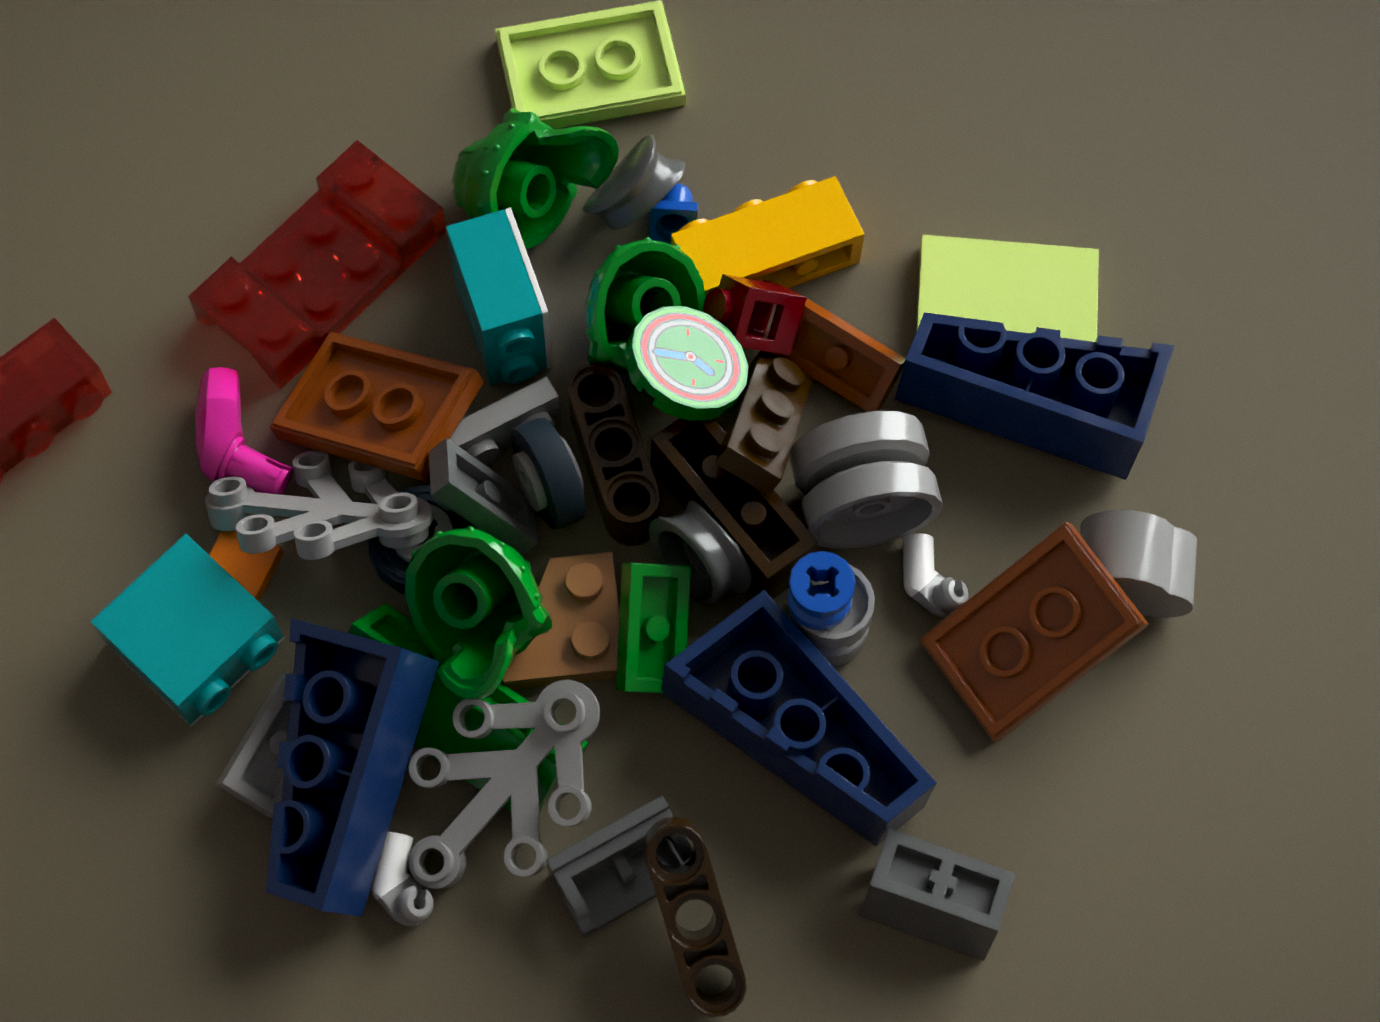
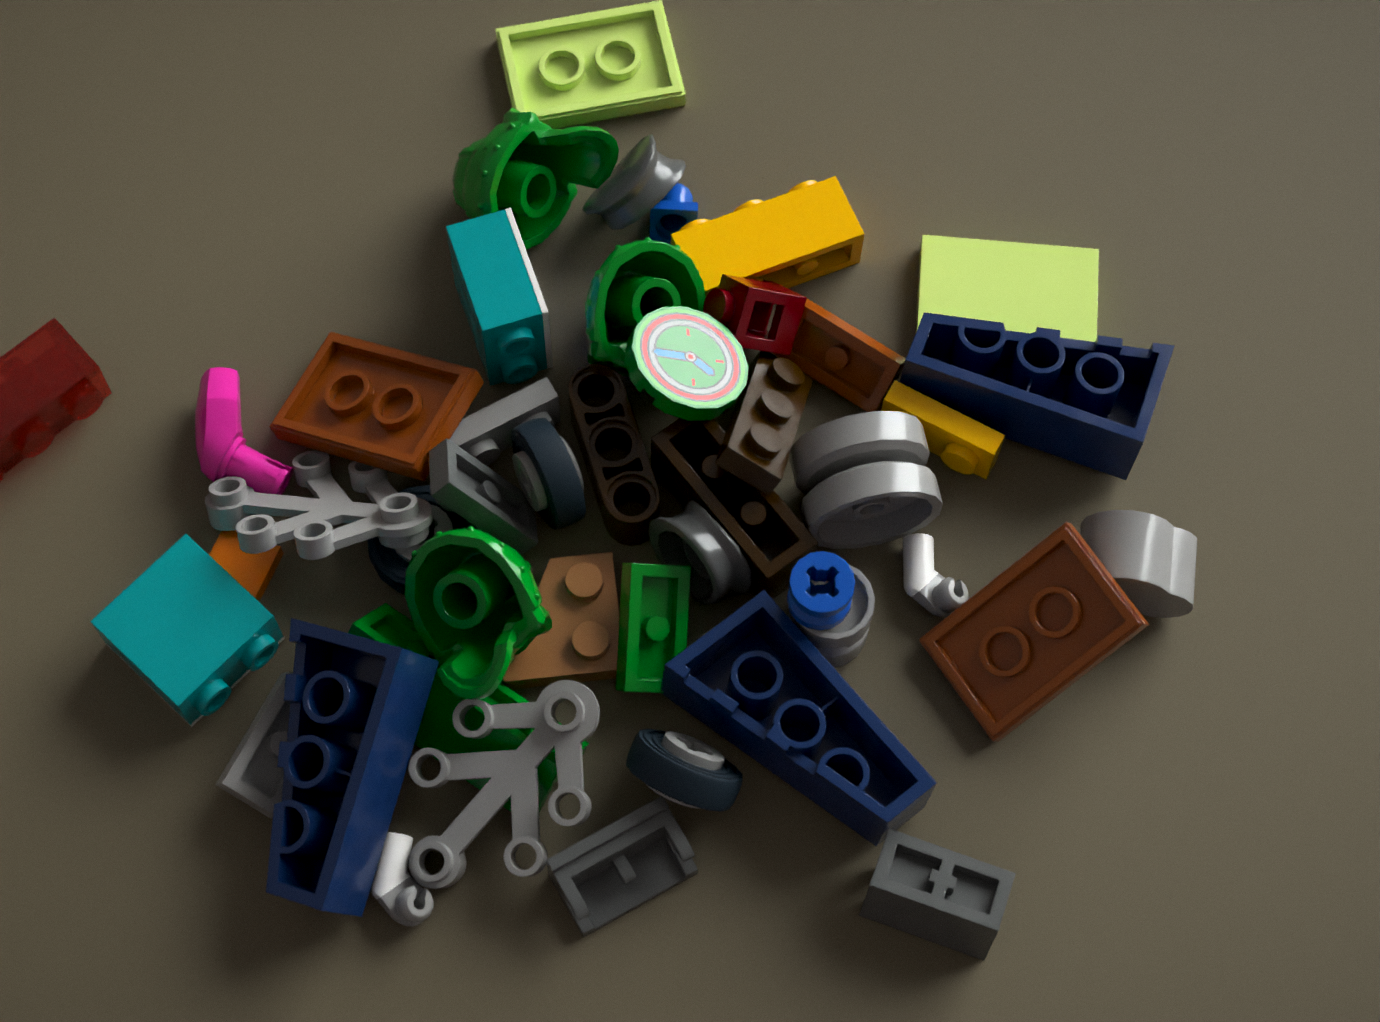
(321, 263): clear red piece -> none
(684, 770): none -> black wheel
(705, 946): dark brown beam -> none
(956, 438): none -> yellow plate

